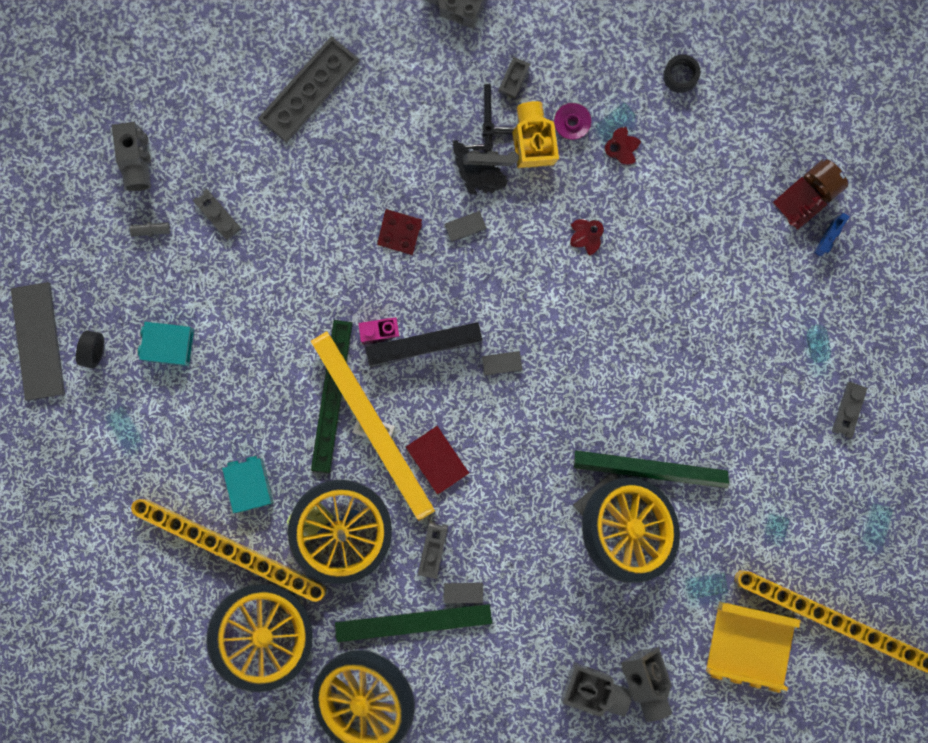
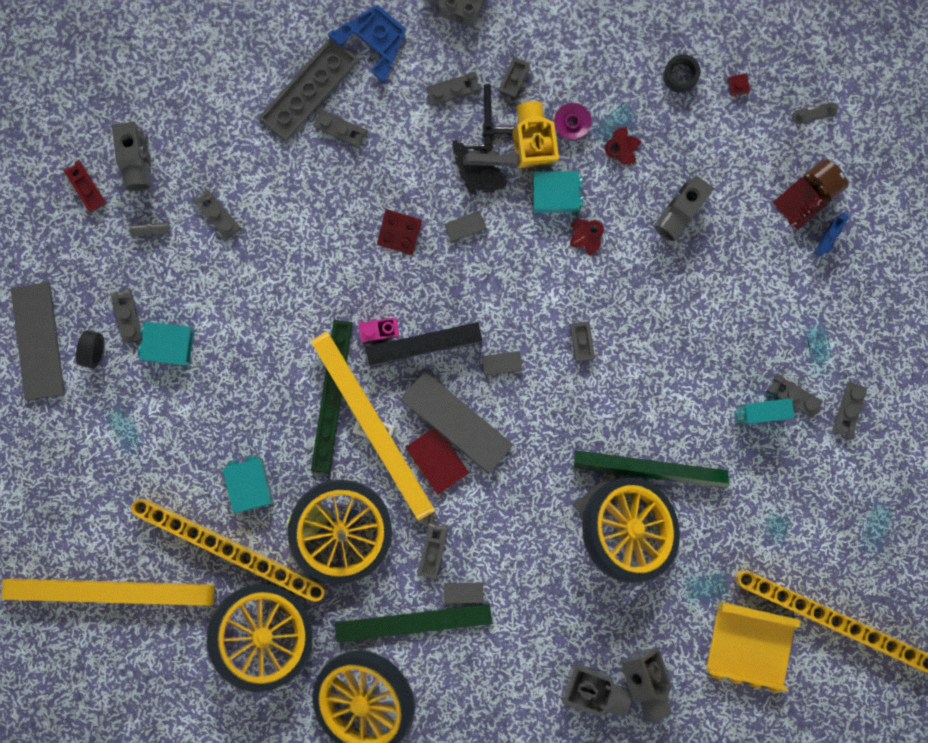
(85, 186): none -> dark red plate
(108, 592): none -> yellow beam
(127, 316): none -> dark grey plate
(340, 128): none -> dark grey plate
(379, 32): none -> blue wing
(453, 89): none -> dark grey plate
(456, 422): none -> dark grey tile
(557, 192): none -> teal brick
(582, 341): none -> dark grey plate
(683, 208): none -> dark grey brick
(738, 84): none -> dark red plate
(764, 412): none -> teal brick
(801, 399): none -> dark grey plate
(814, 113): none -> dark grey piece

